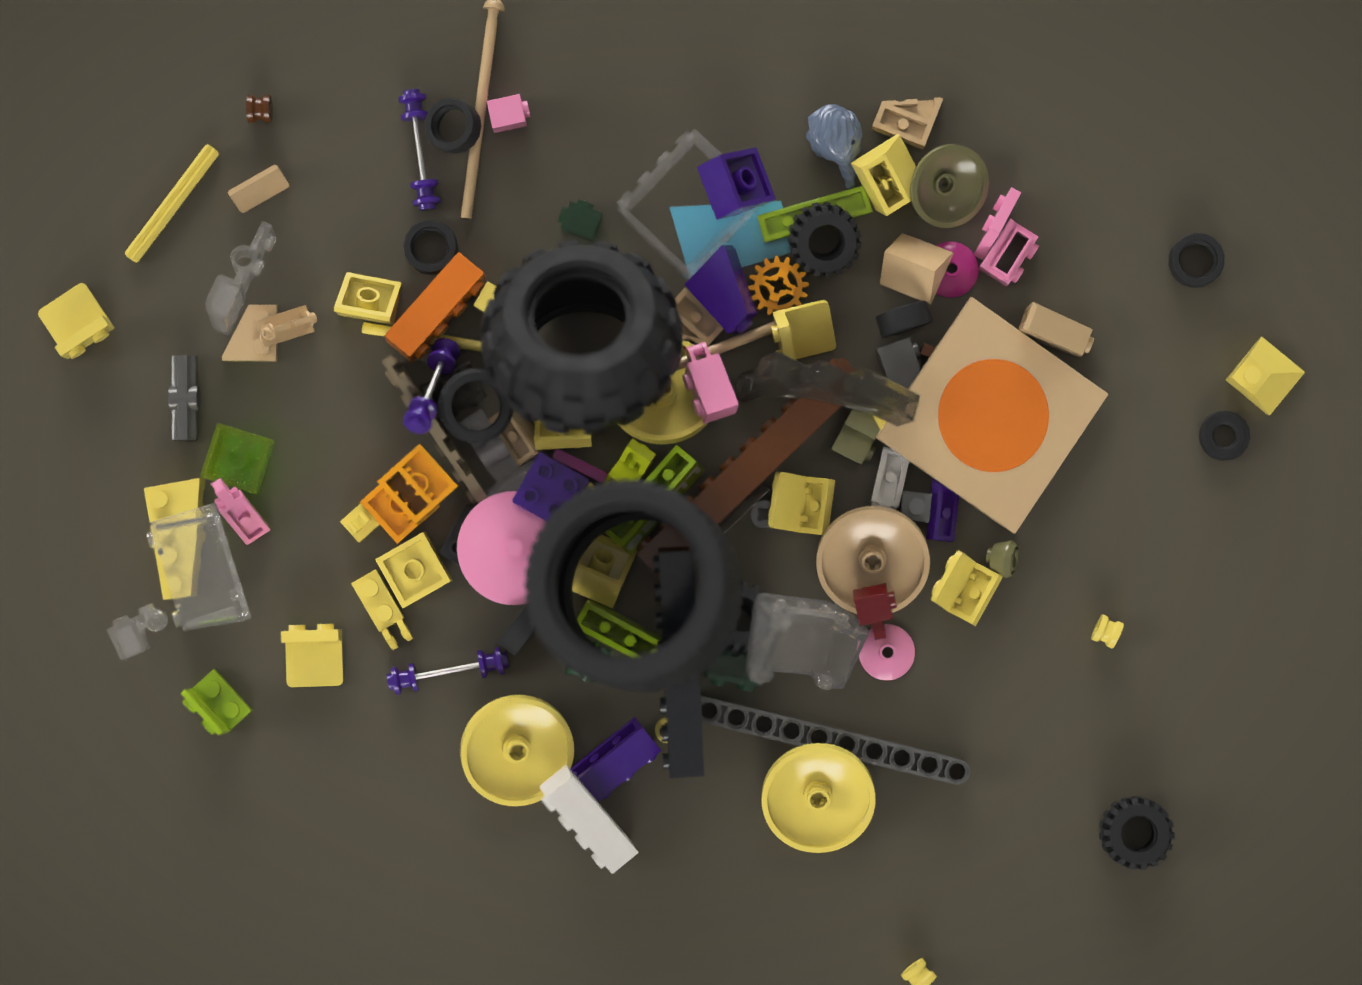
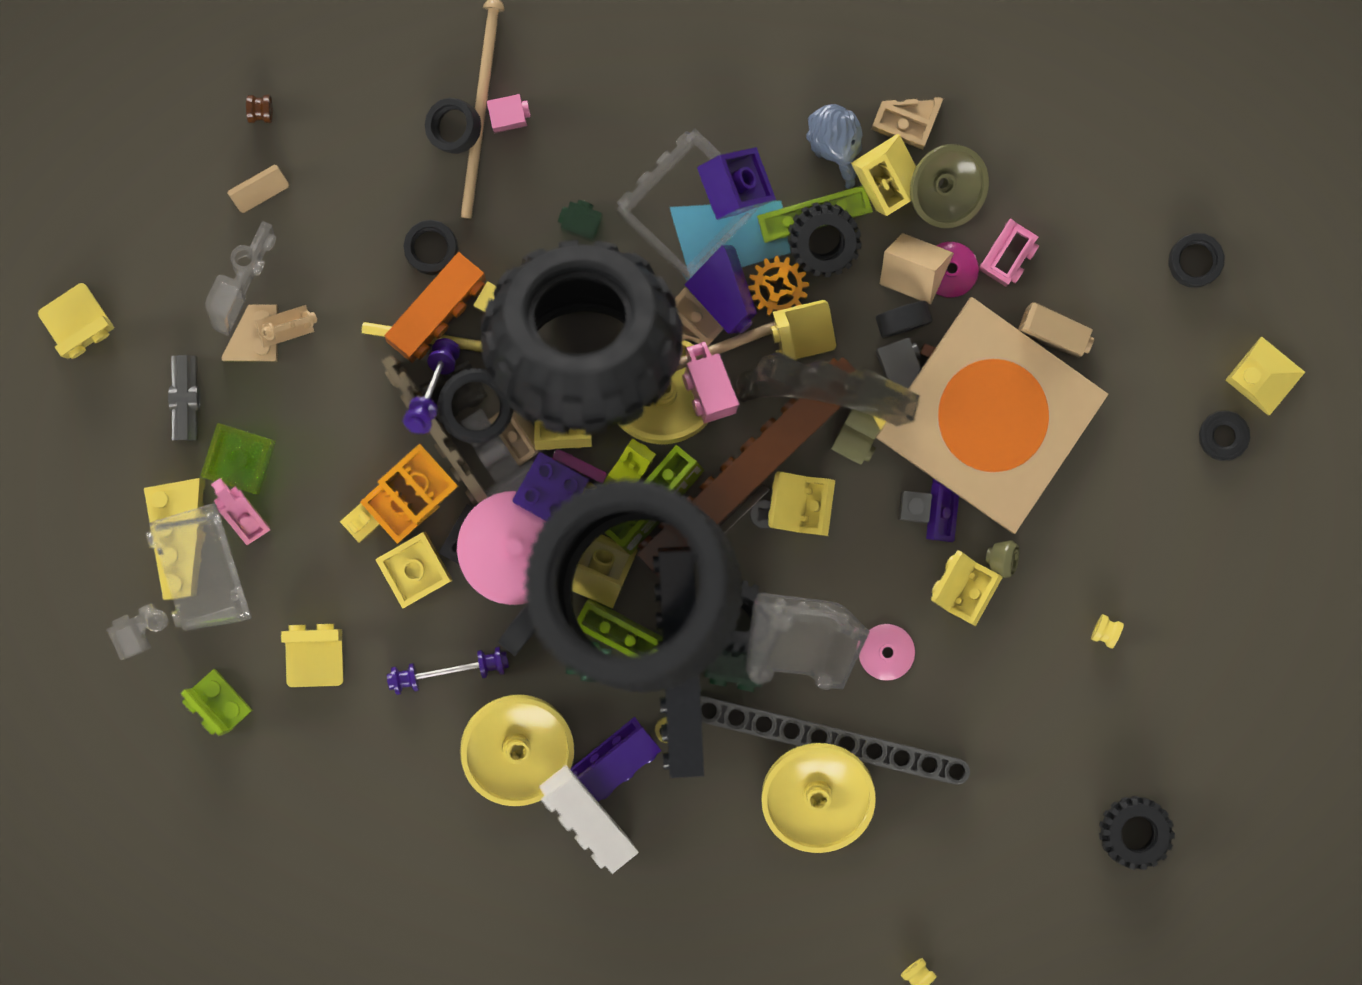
(171, 203): light yellow axle -> none
(368, 298): light yellow slope -> none
(381, 606): light yellow hinge -> none
(426, 200): dark purple axle -> none
(871, 549): tan dish -> none
(874, 606): dark red brick -> none
(889, 479): white hinge -> none
(995, 223): bright pink wing -> none

